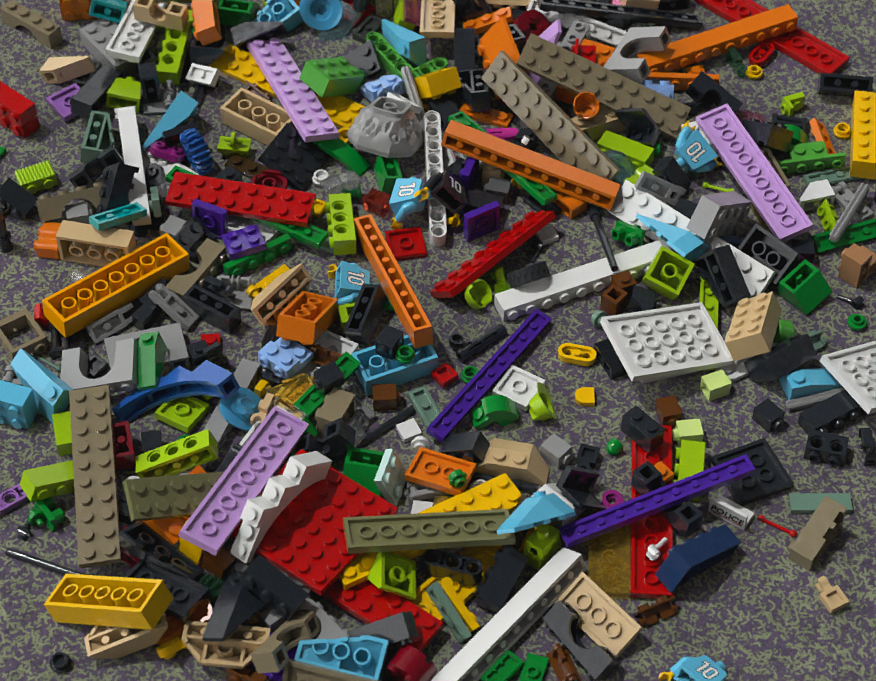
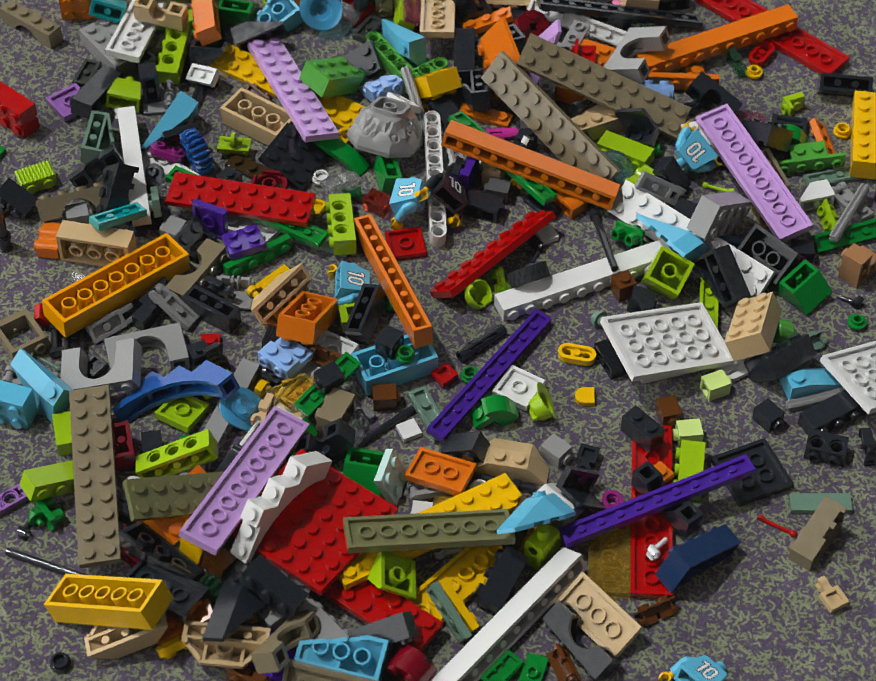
(62, 69): tan slope -> none
(150, 359): green slope -> none
(419, 441): white plate -> none
(445, 560): black beam -> none
(456, 341): black hinge -> none
(457, 478): green plate -> none
(481, 221): dark purple plate -> none
(586, 106): orange hair -> none
(613, 300): reddish brown brick -> none
(614, 447): green hinge -> none
(730, 511): white panel -> none

